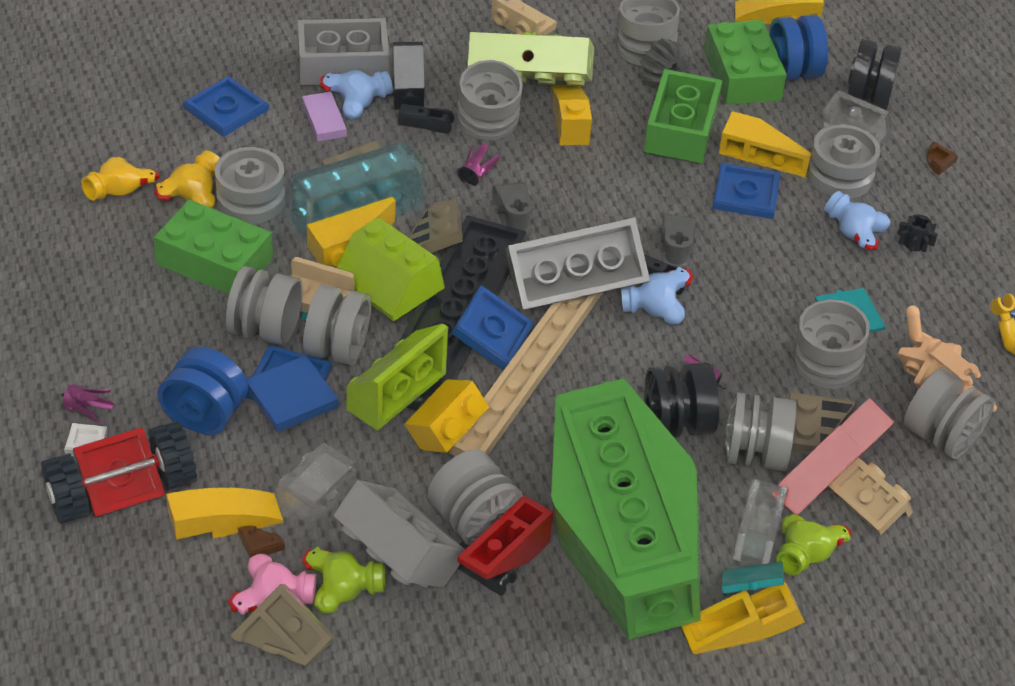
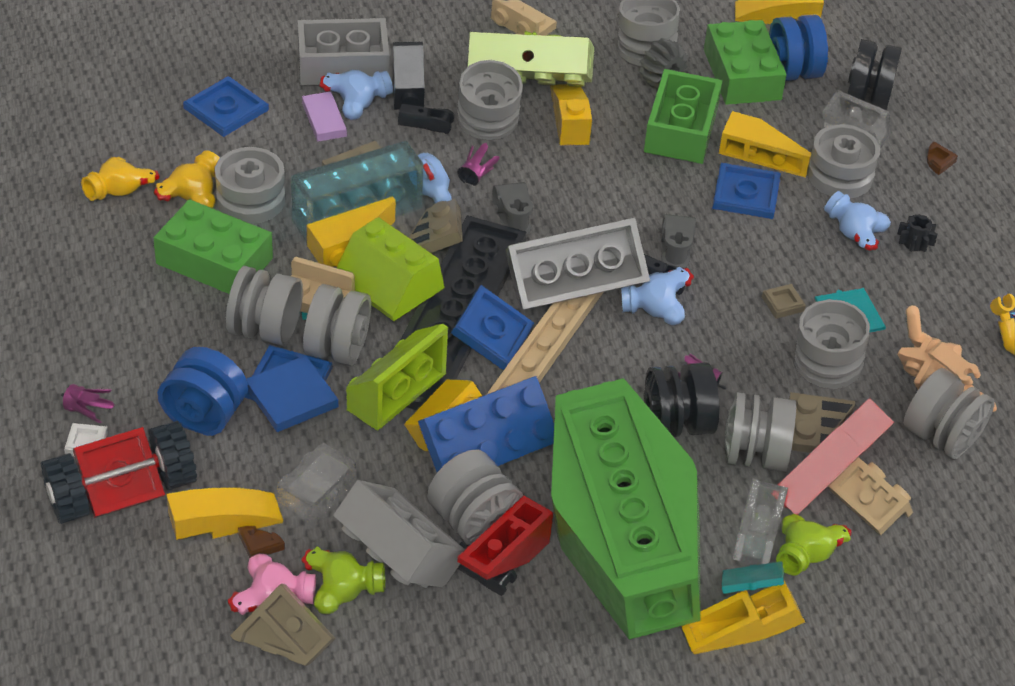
(434, 178): none -> light blue animal
(499, 423): none -> blue plate
(783, 301): none -> dark tan tile

